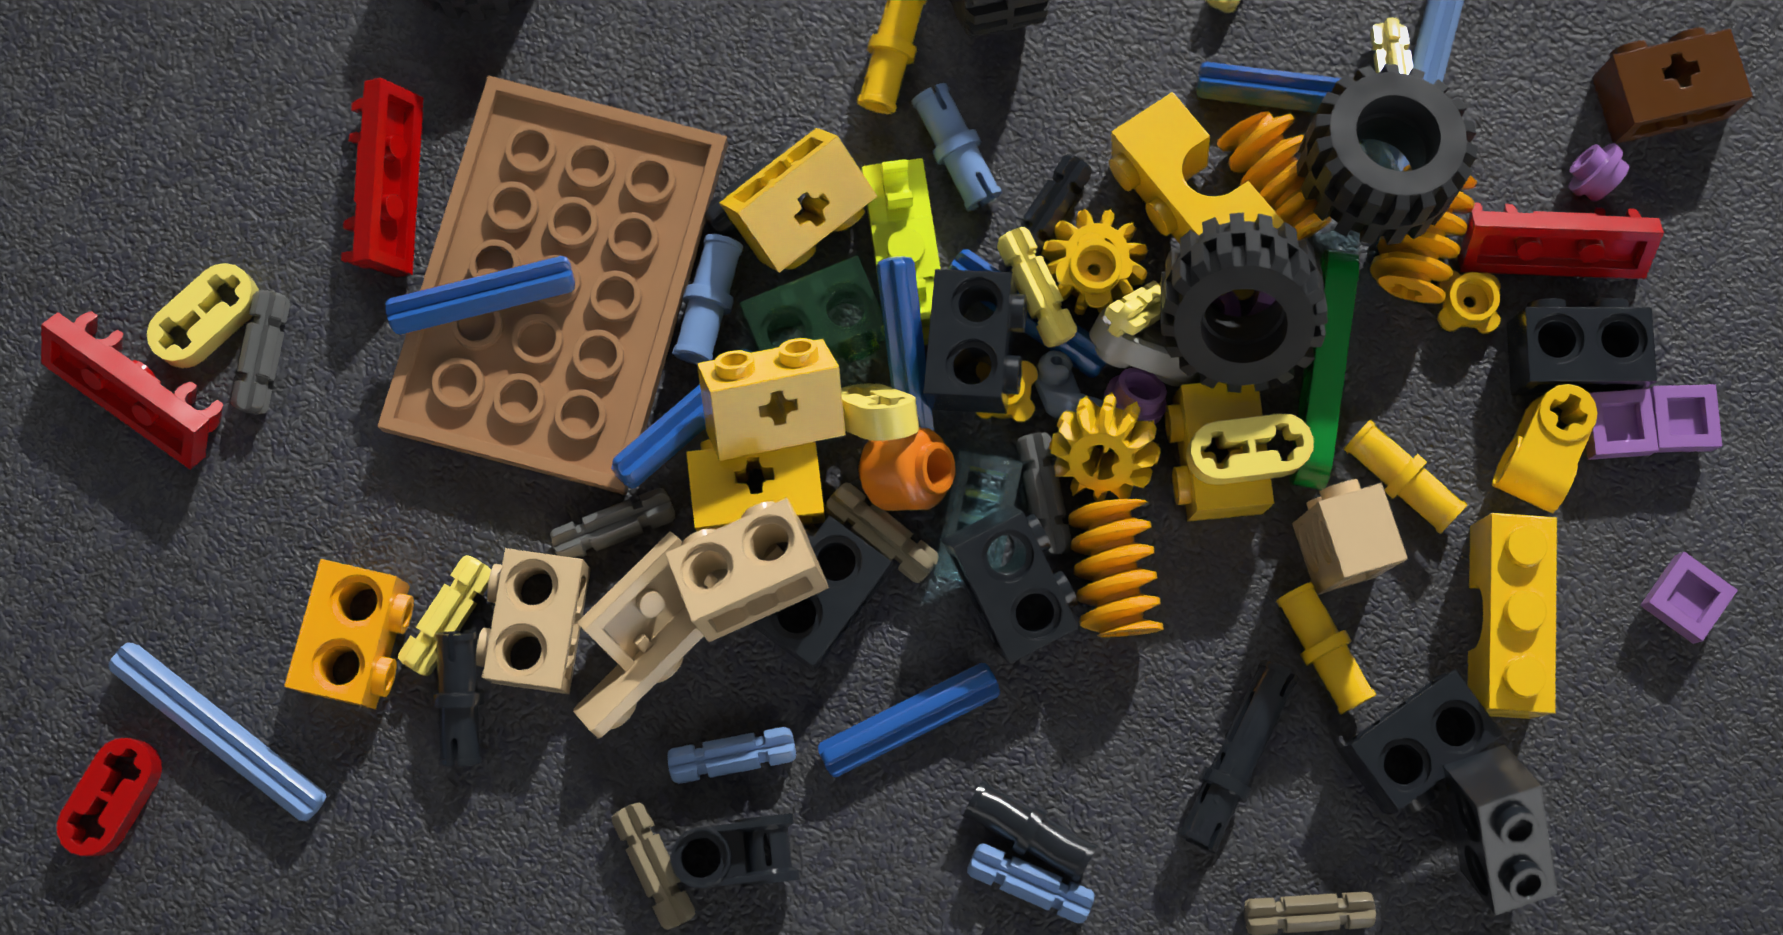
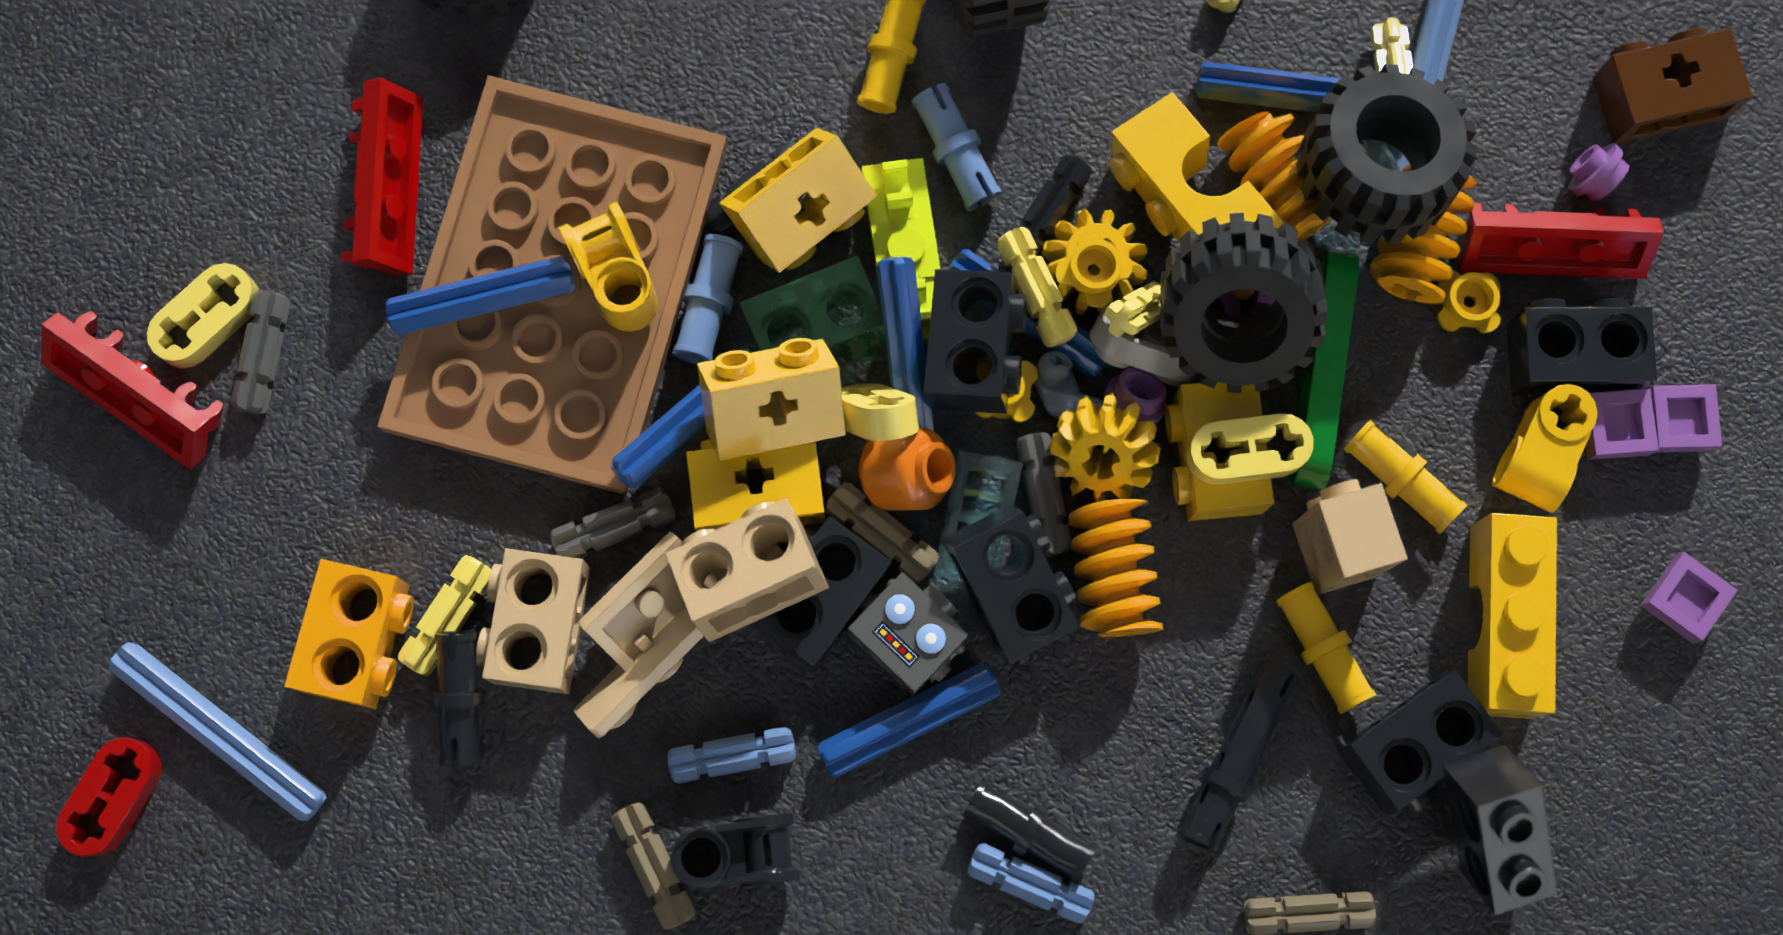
(611, 259): none -> yellow piece
(909, 633): none -> dark grey head

